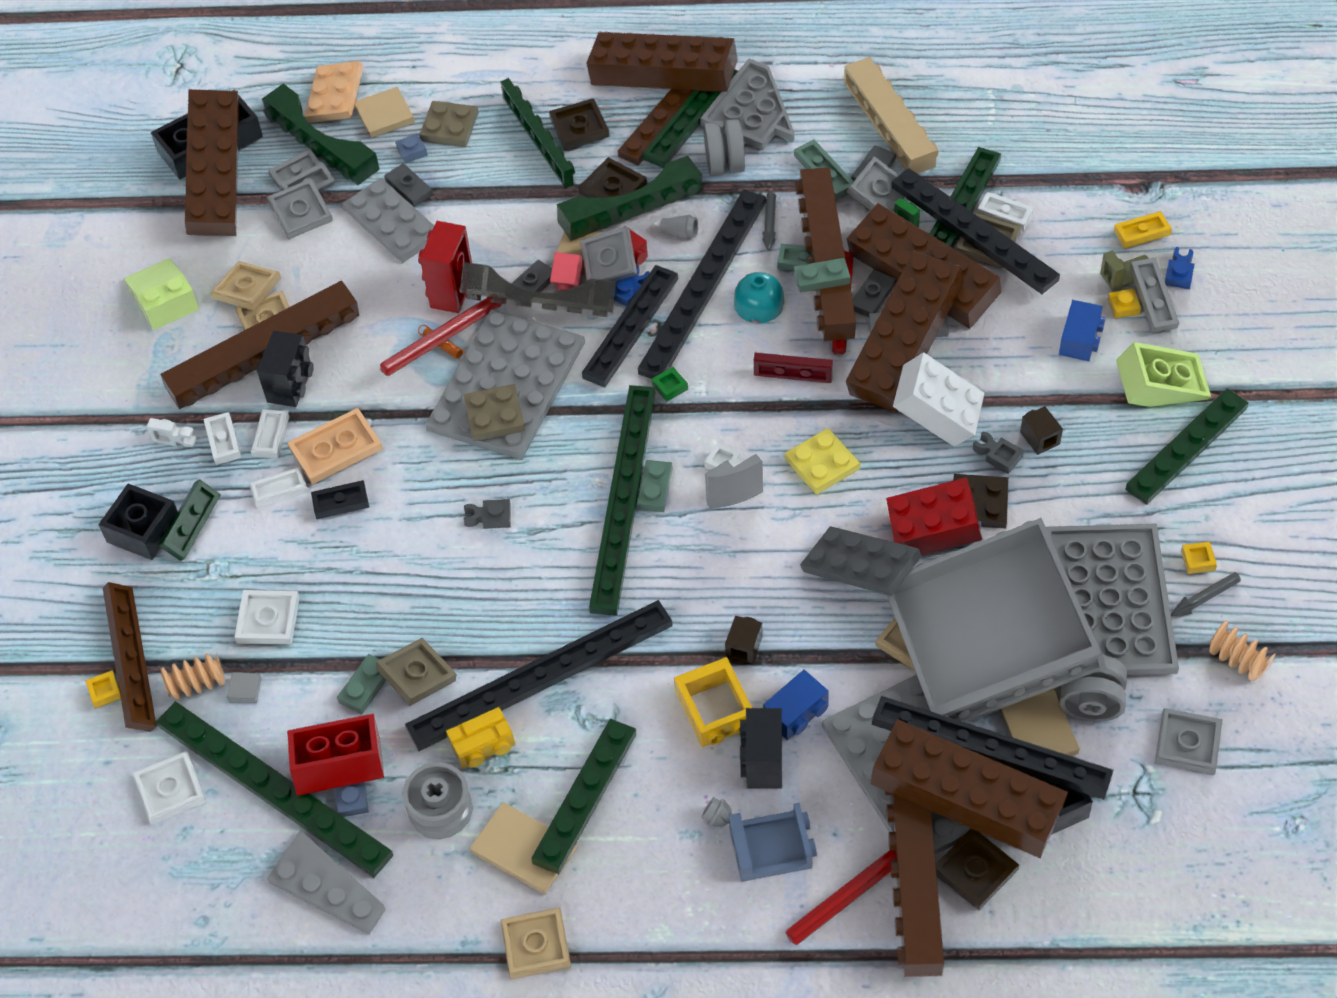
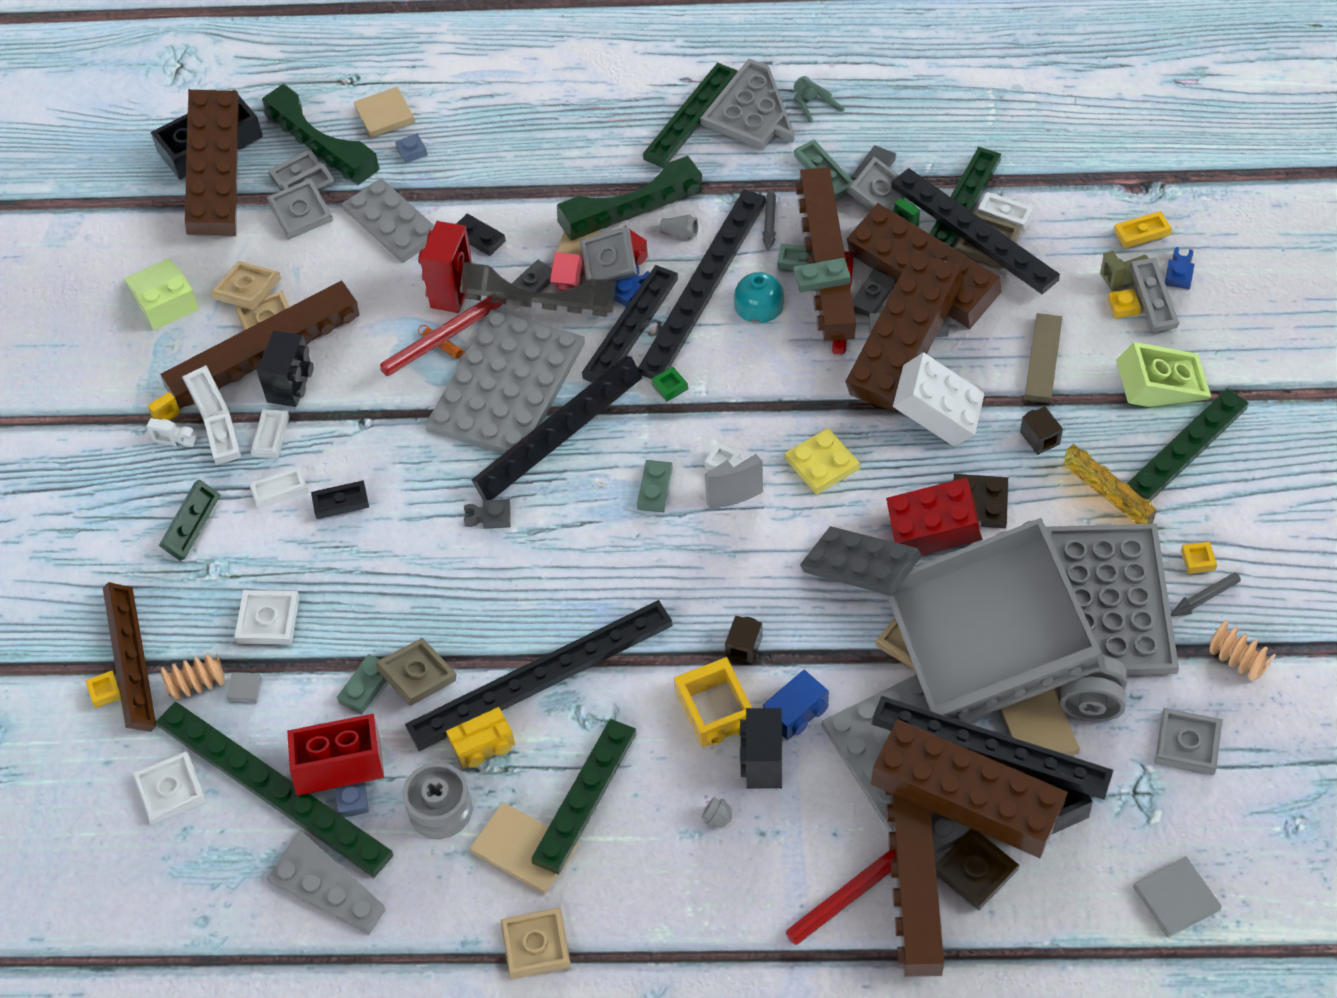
(138, 521): black brick -> none
(164, 407): none -> yellow plate
(205, 393): none -> white tile
(334, 92): light nougat plate -> none
(335, 446): light nougat plate -> none
(408, 185): dark grey plate -> none
(449, 123): dark tan plate -> none
(482, 235): none -> black plate
(494, 412): dark tan plate -> none
(541, 138): dark green plate -> none
(556, 429): none -> black plate
(579, 124): dark brown plate -> none
(612, 180): dark brown plate -> none
(622, 501): dark green plate -> none
(653, 124): reddish brown plate -> none
(662, 61): reddish brown brick -> none
(727, 147): light grey wheel -> none
(772, 844): sand blue panel -> none
(793, 367): dark red tile -> none
(808, 90): none -> sand green plant
(890, 115): tan brick -> none
(999, 454): dark grey plate -> none
(1043, 358): none -> dark tan tile
(1081, 330): blue brick -> none
(1109, 486): none -> clear yellow plate
(1177, 896): none -> light grey tile

